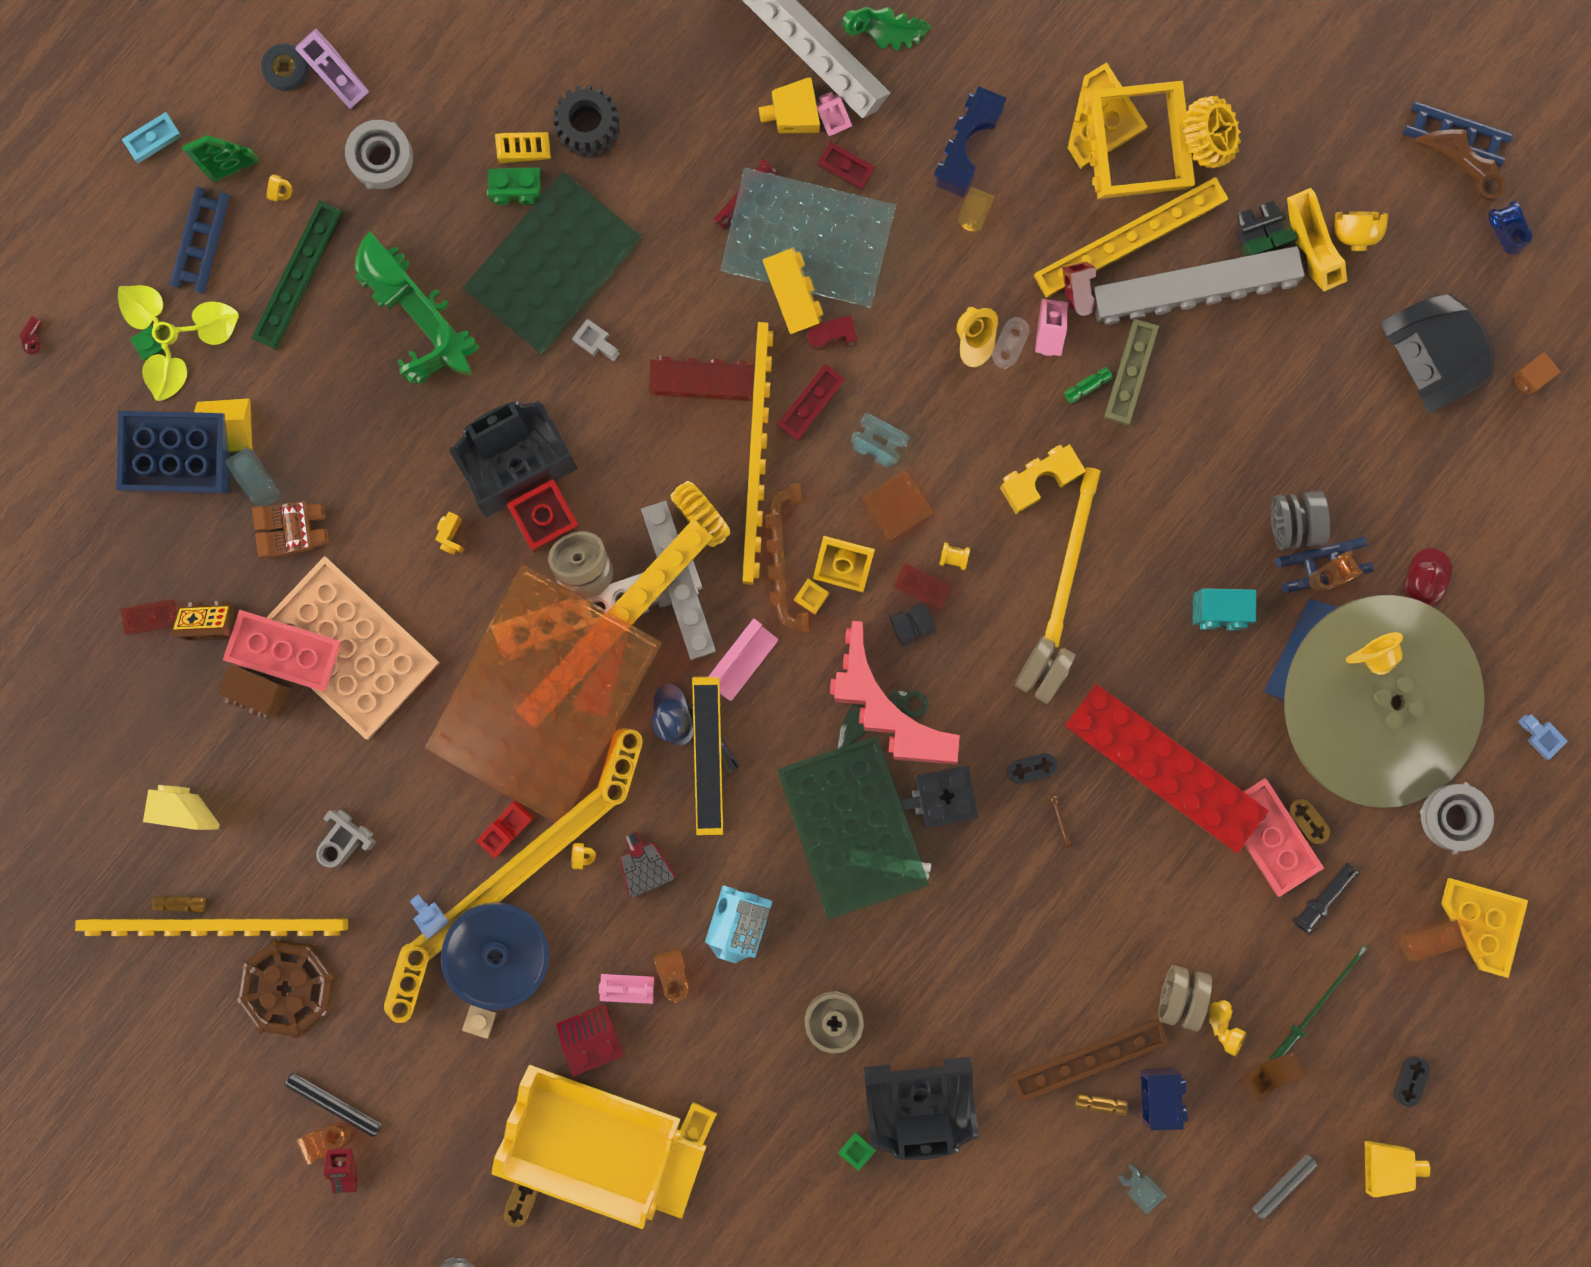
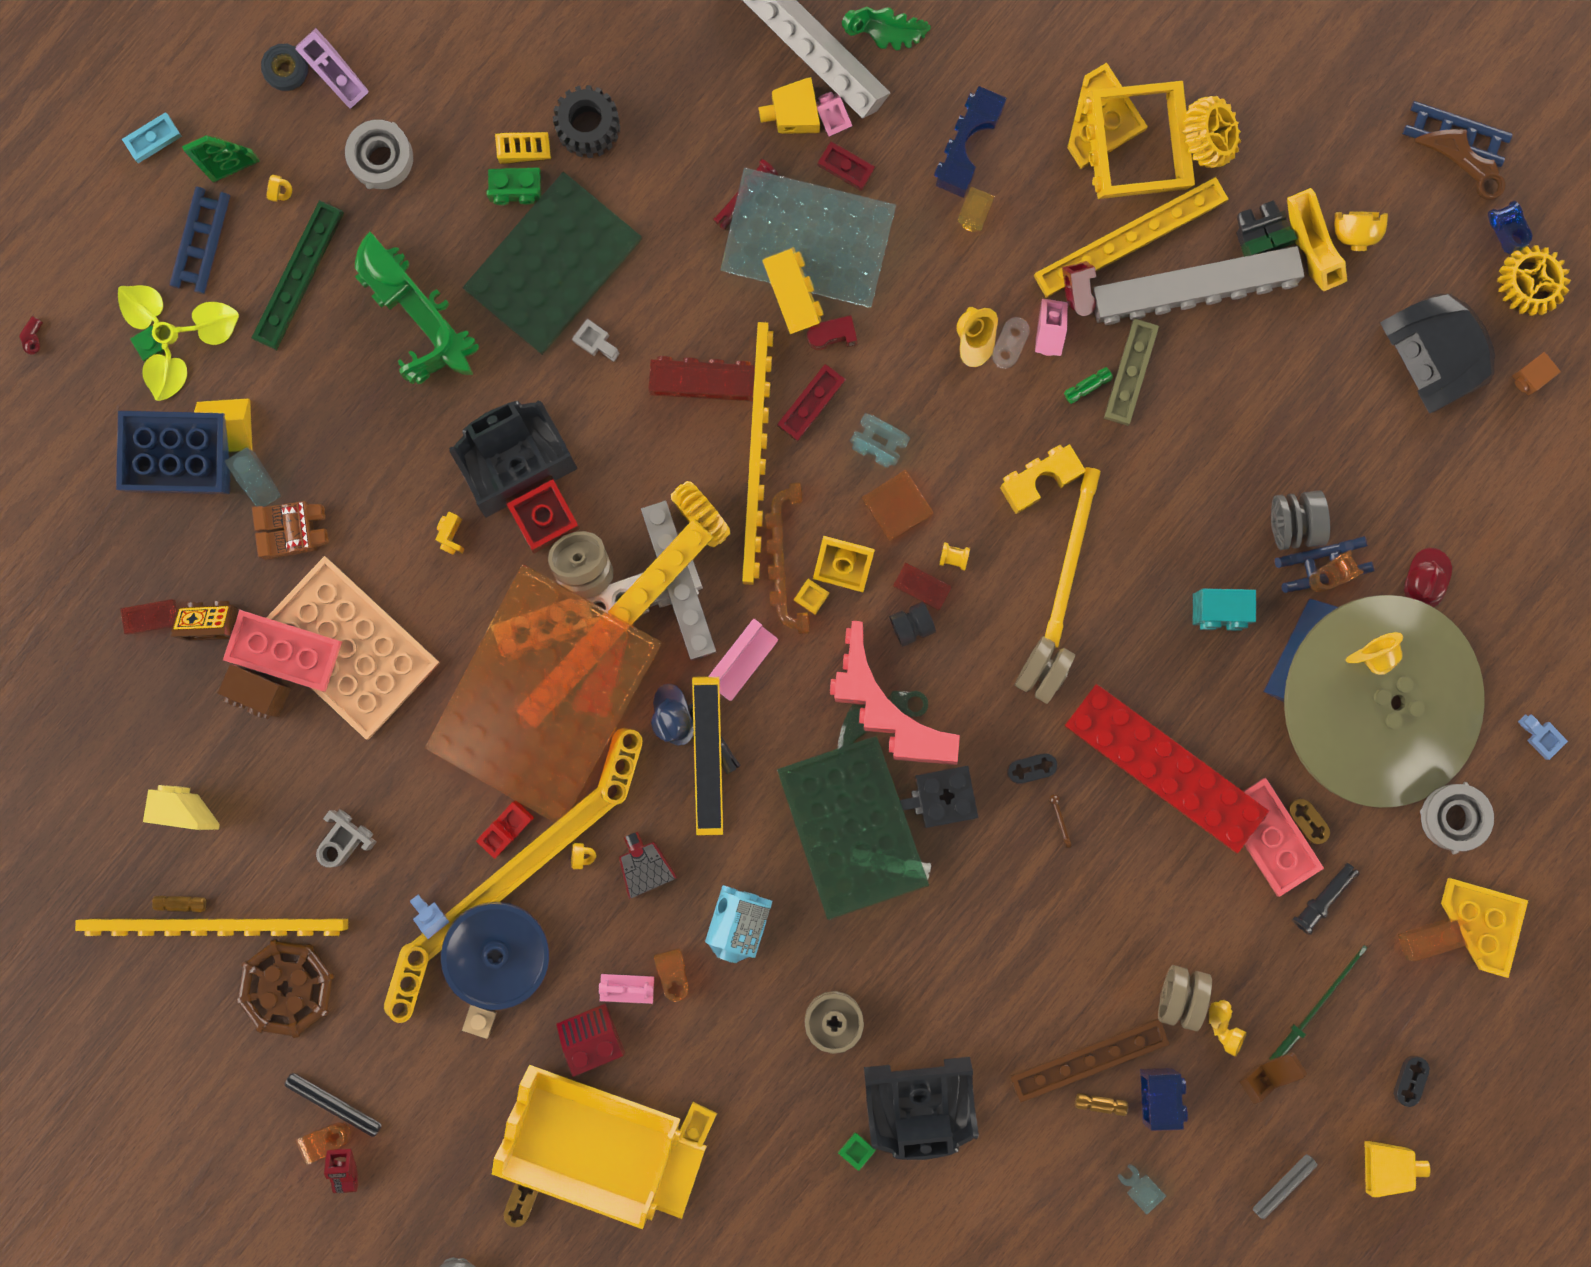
(1543, 262): none -> yellow gear

